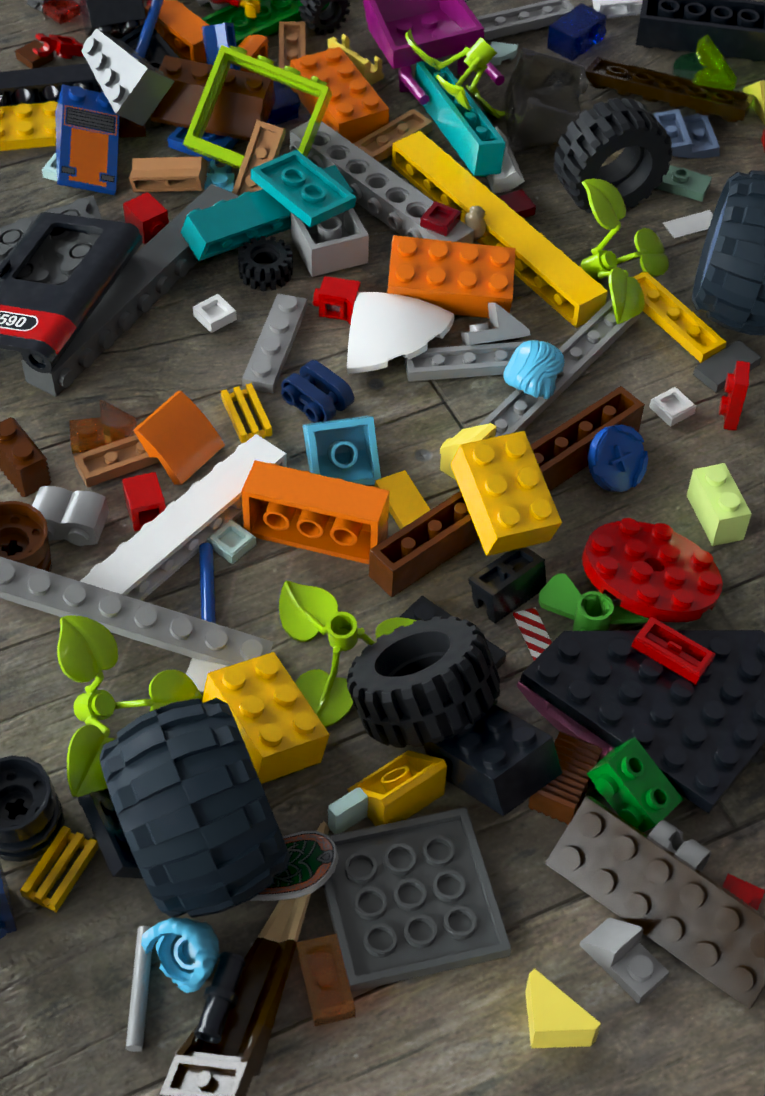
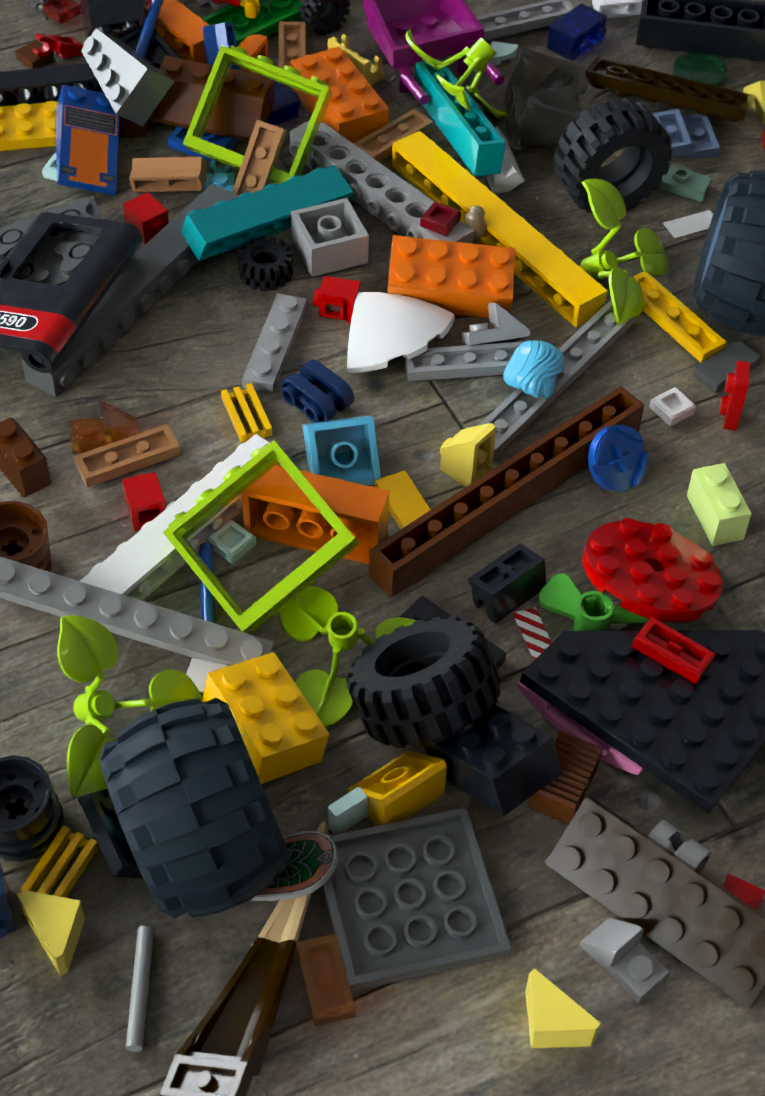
(55, 923): none -> light yellow slope
(72, 515): light grey brick -> none
(179, 437): orange slope -> none
(185, 951): medium azure hair -> none
(213, 501): none -> lime window
(214, 313): white plate -> none
(220, 997): black pin -> none
(303, 188): teal plate -> none
(505, 493): yellow brick -> none
(519, 203): dark red tile -> none
(634, 785): green brick -> none
(718, 72): clear neon green slope -> none

